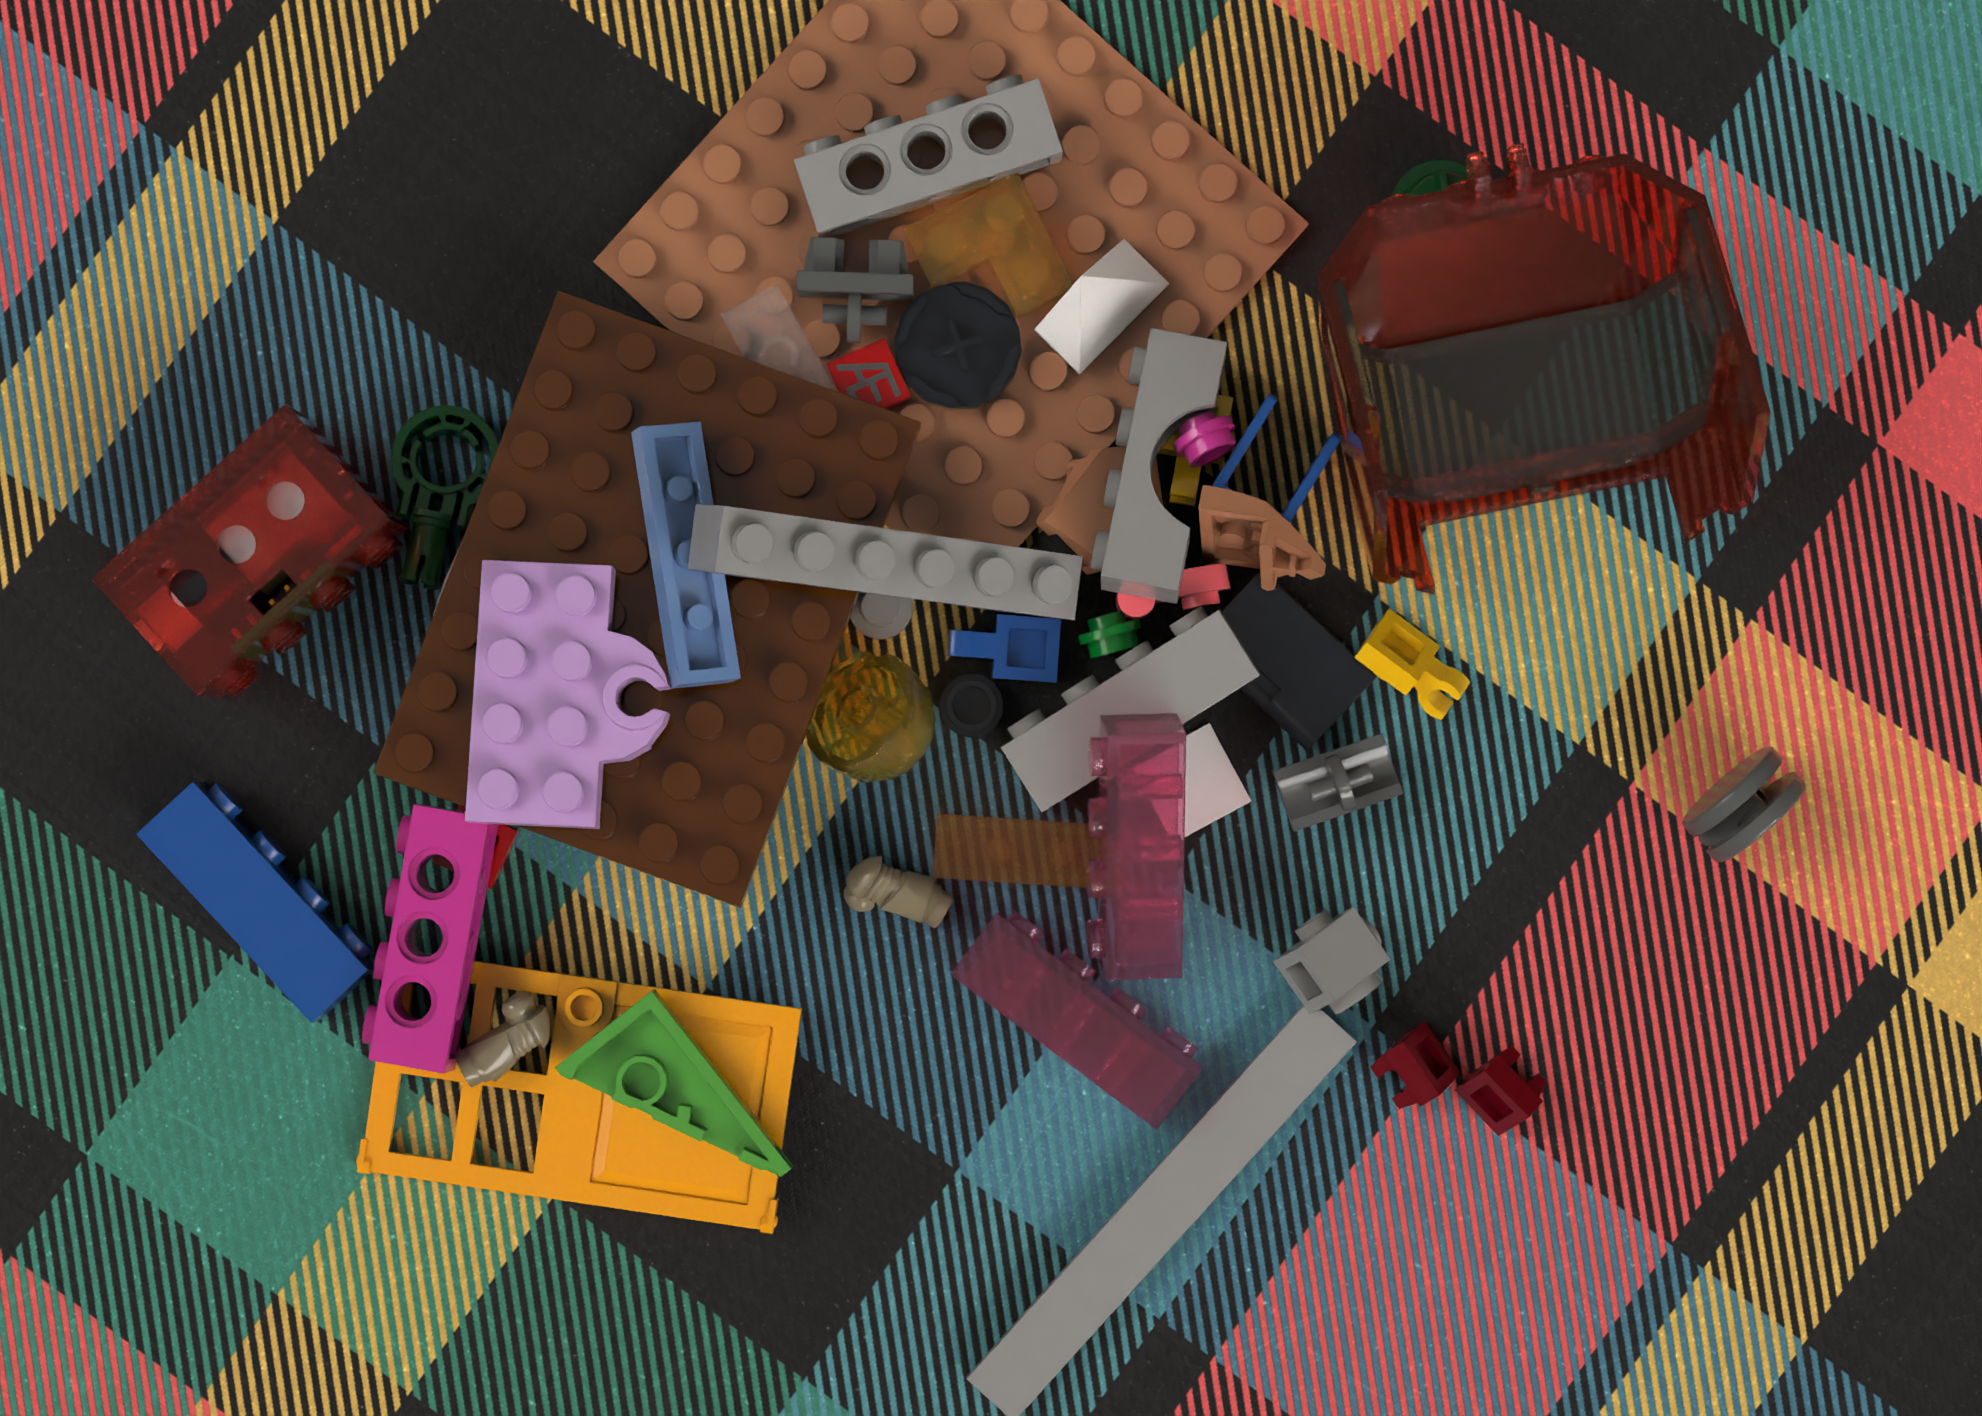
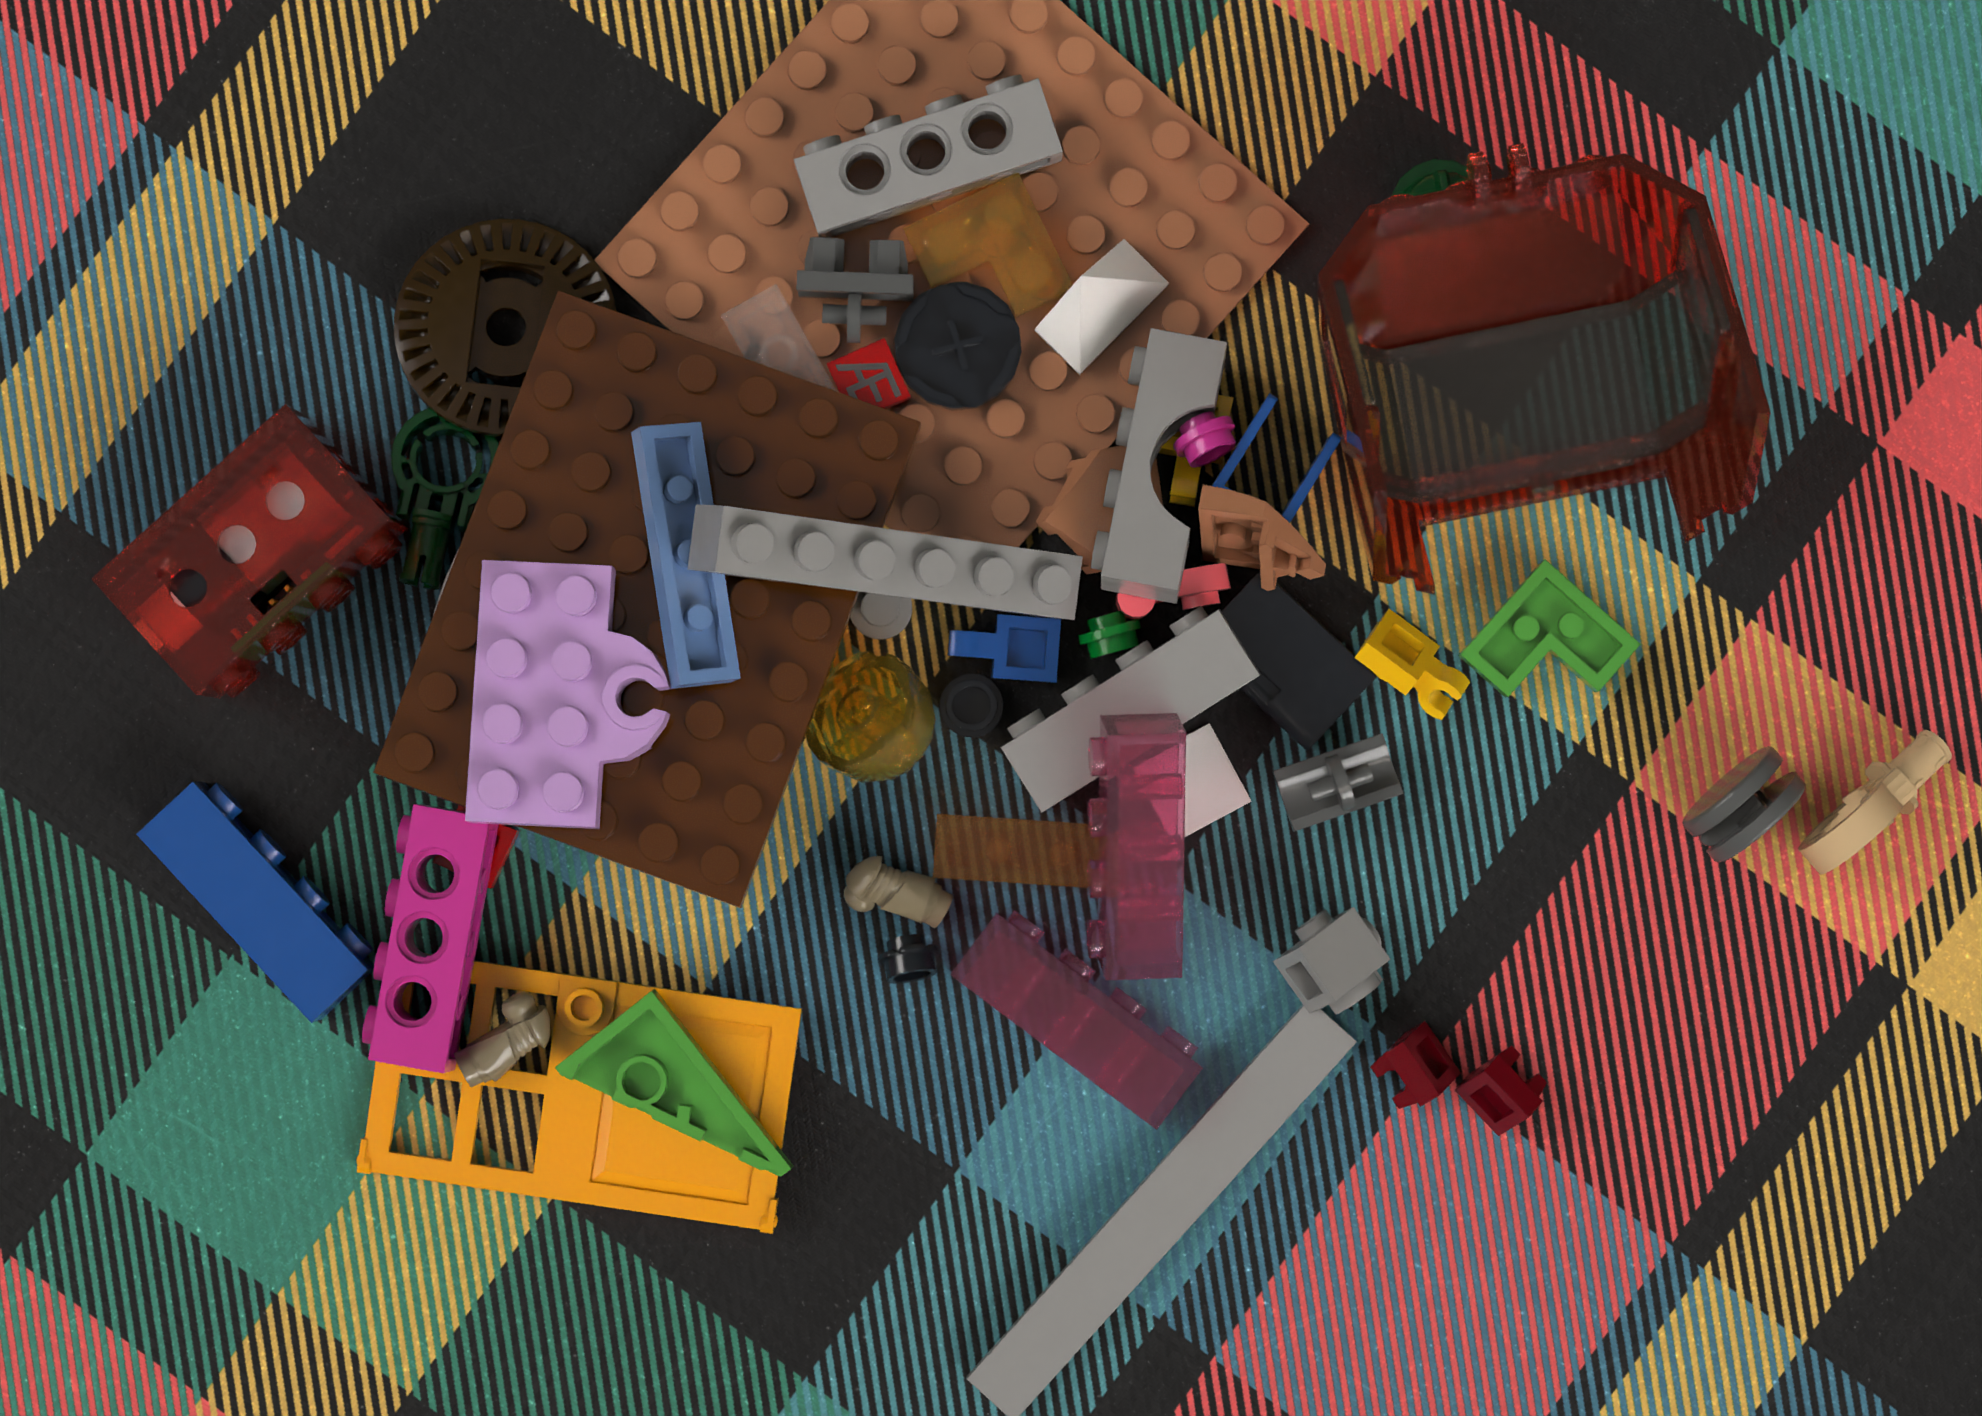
(448, 305): none -> dark brown piece
(908, 959): none -> black plate
(1546, 617): none -> bright green plate
(1875, 805): none -> tan pin

